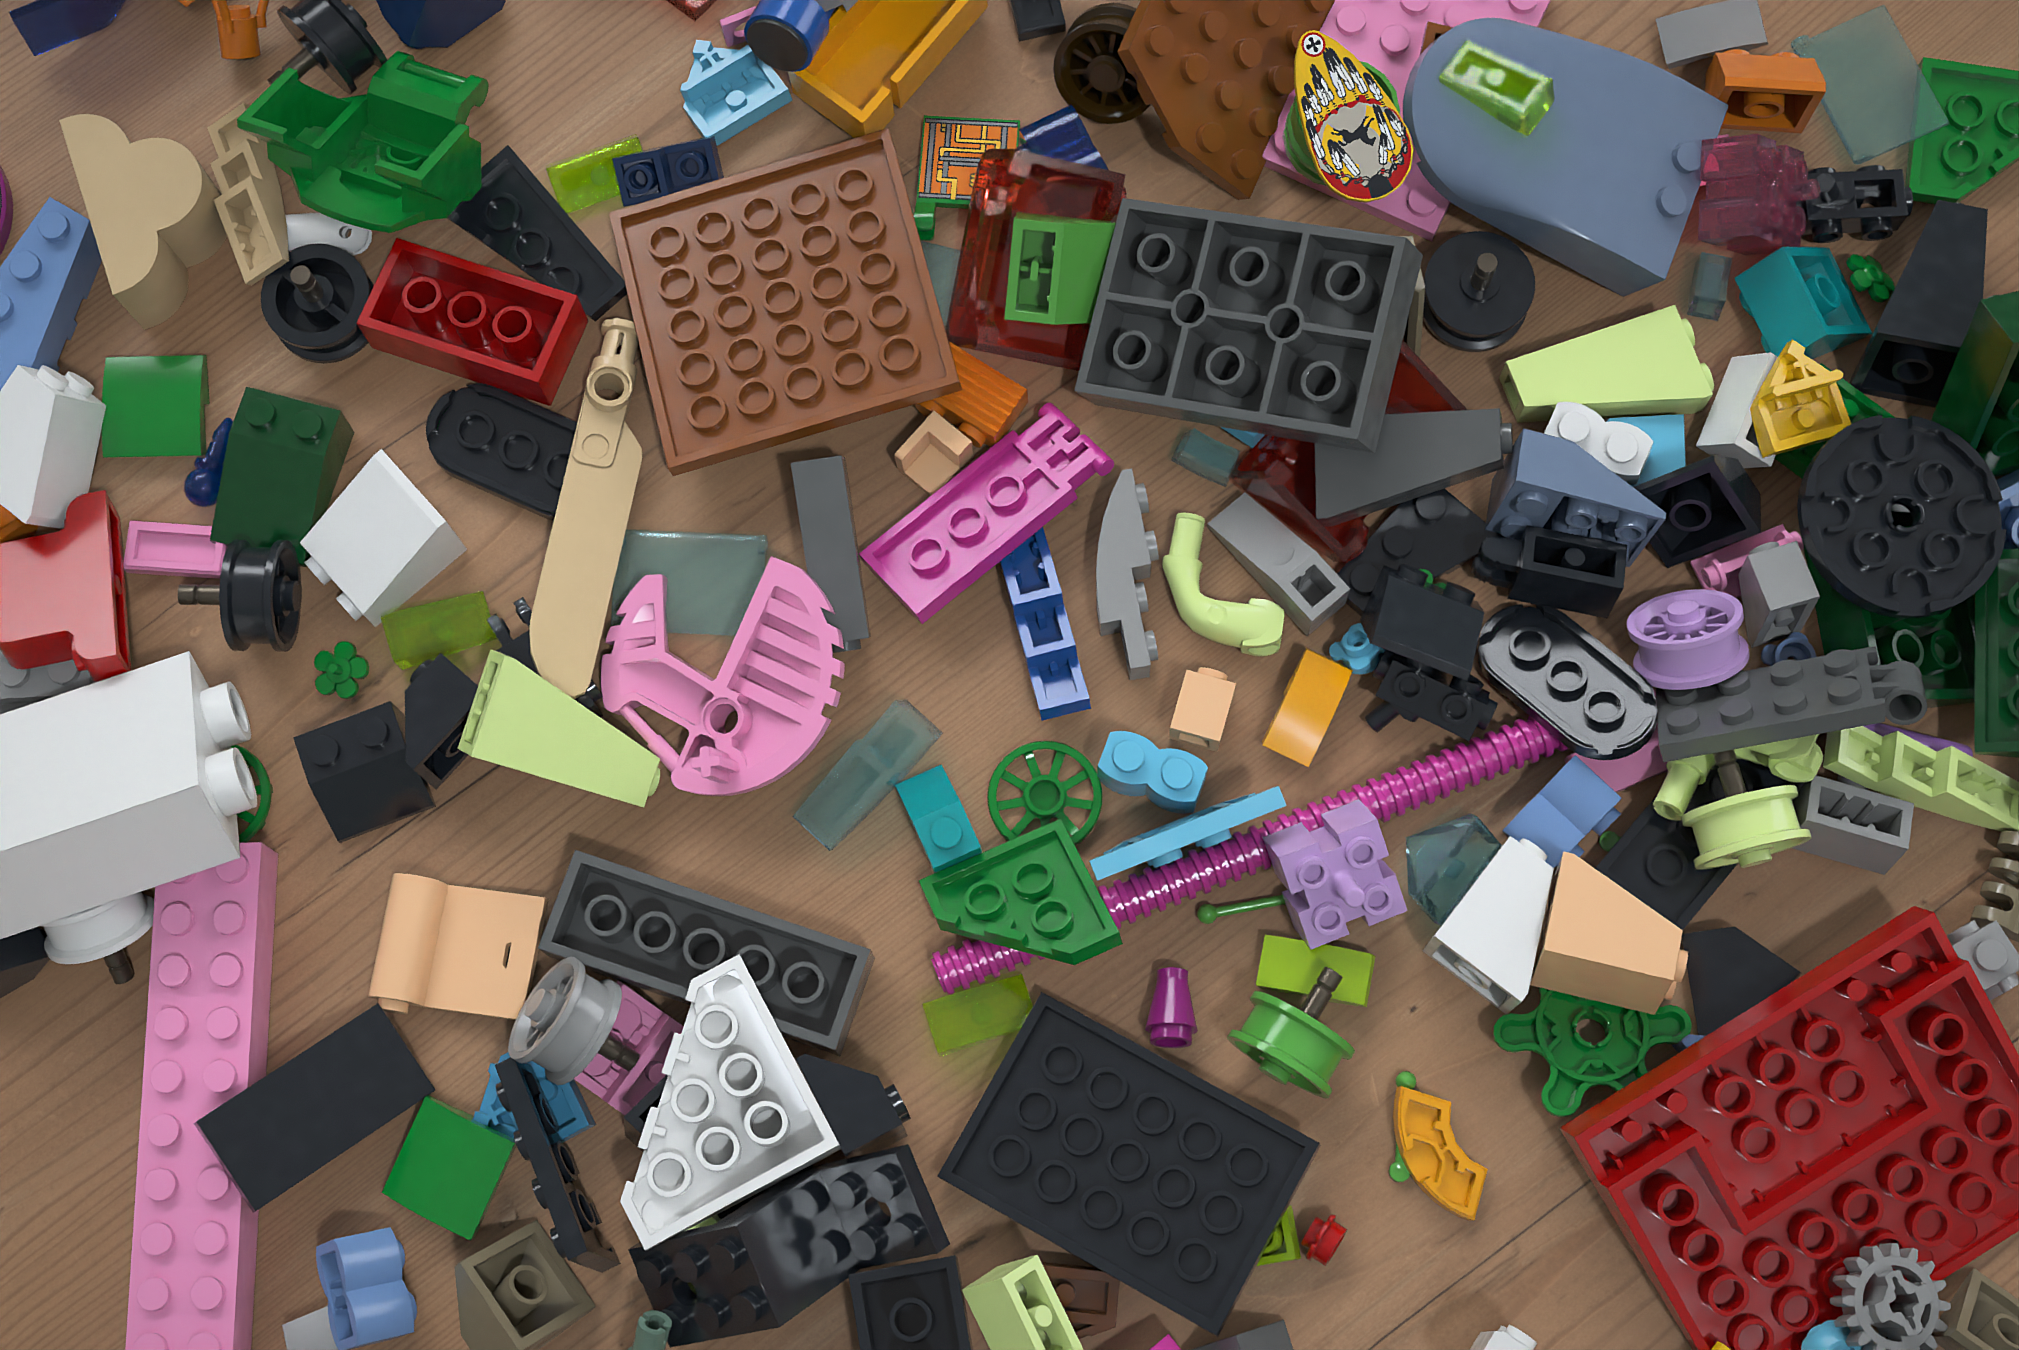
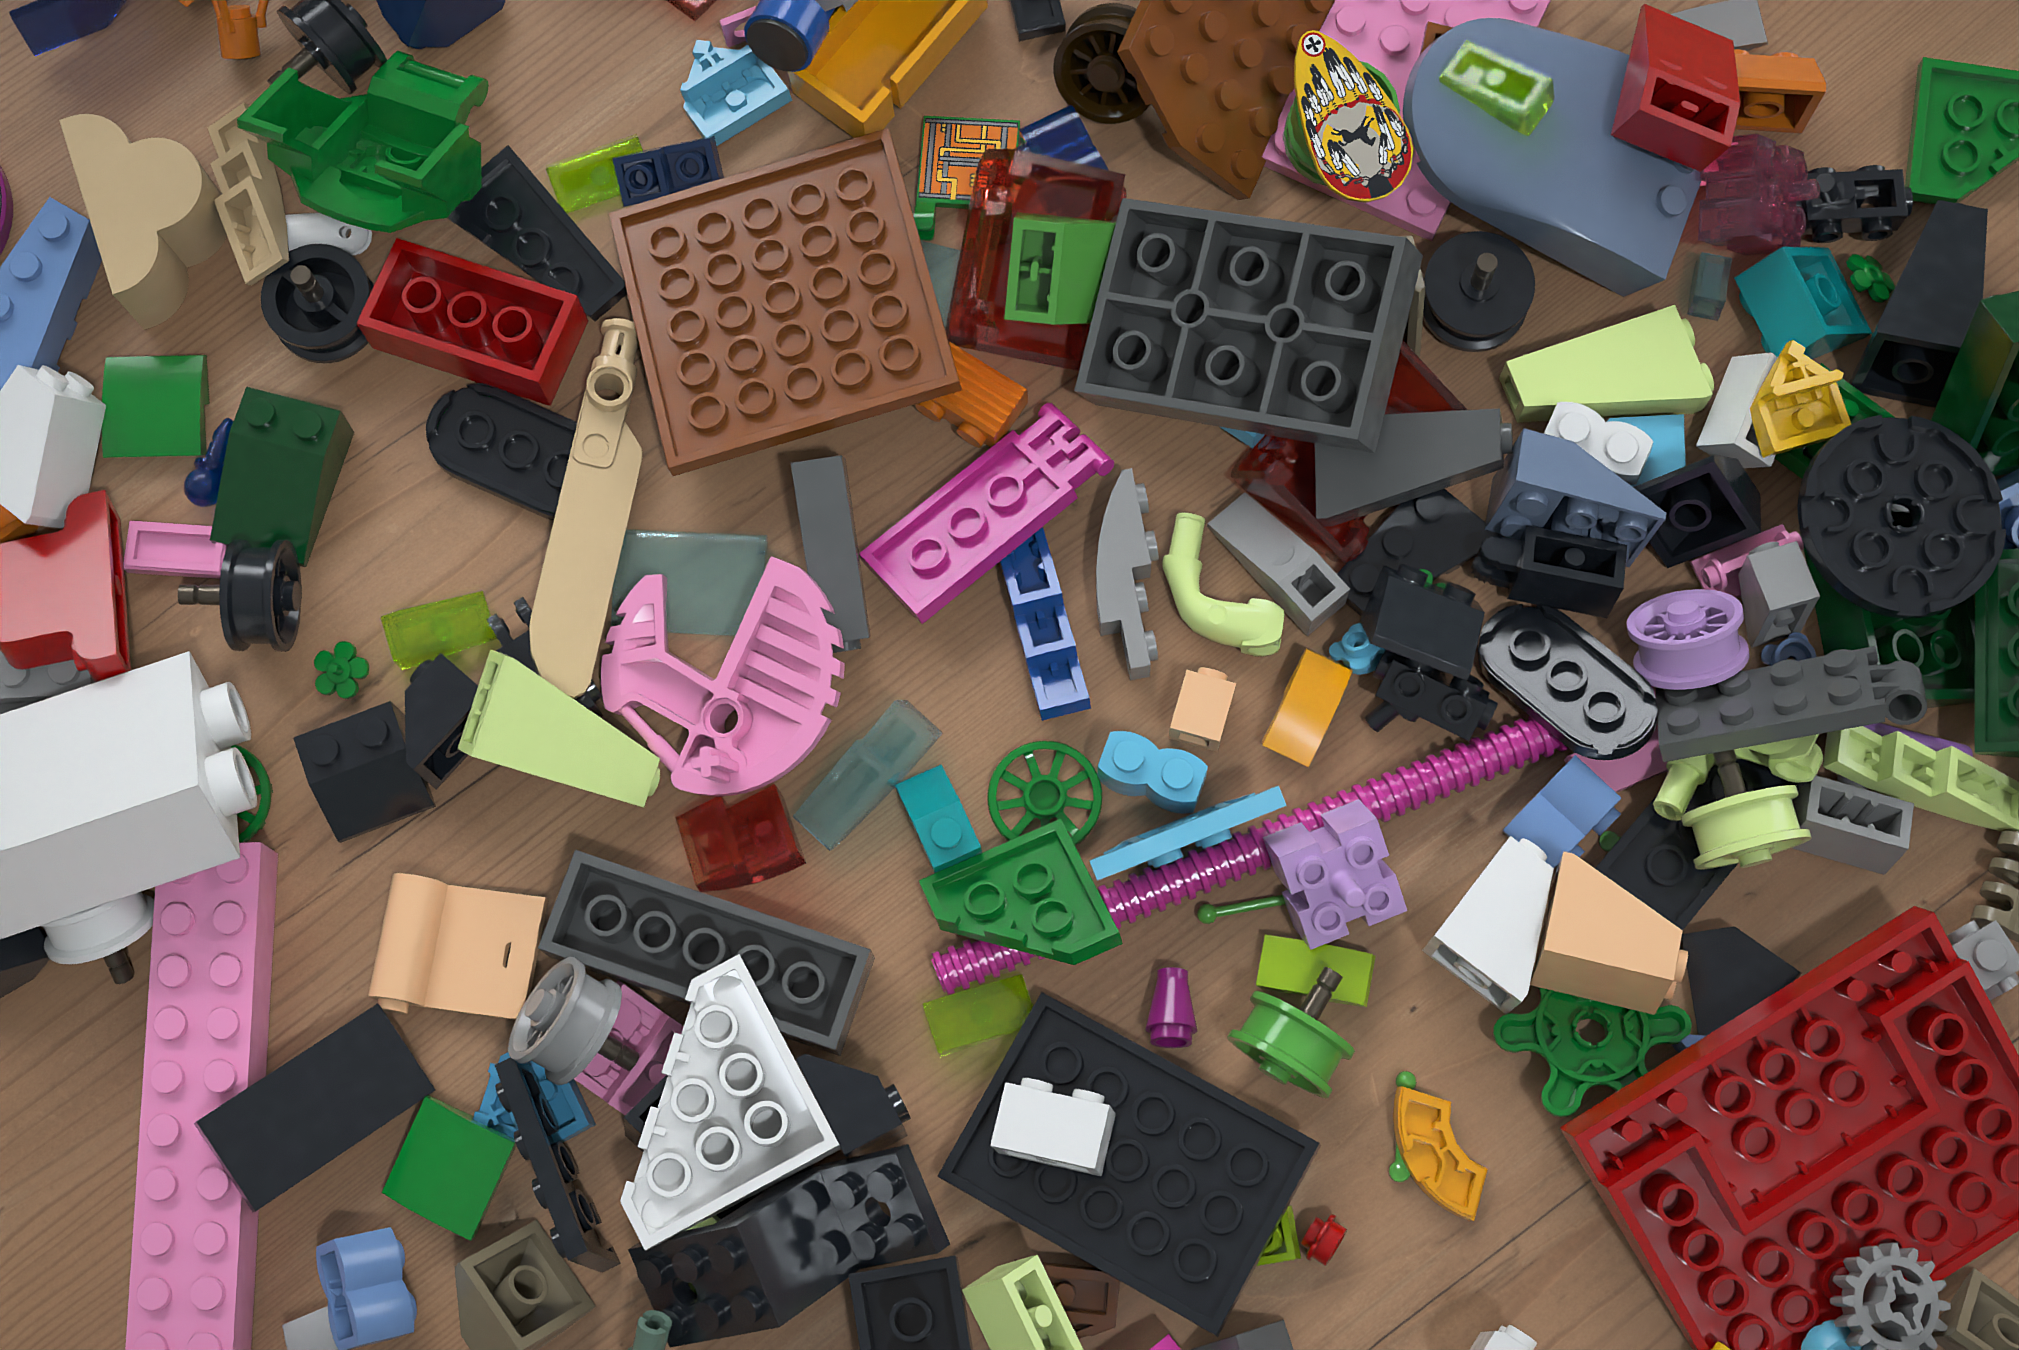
(380, 541): white slope -> none
(741, 841): none -> clear red slope
(934, 454): light nougat panel -> none
(1054, 1126): none -> white brick
(1206, 457): clear light blue piece -> none
(1447, 862): clear light blue slope -> none
(1678, 91): none -> red slope
(1872, 85): clear light blue piece -> none

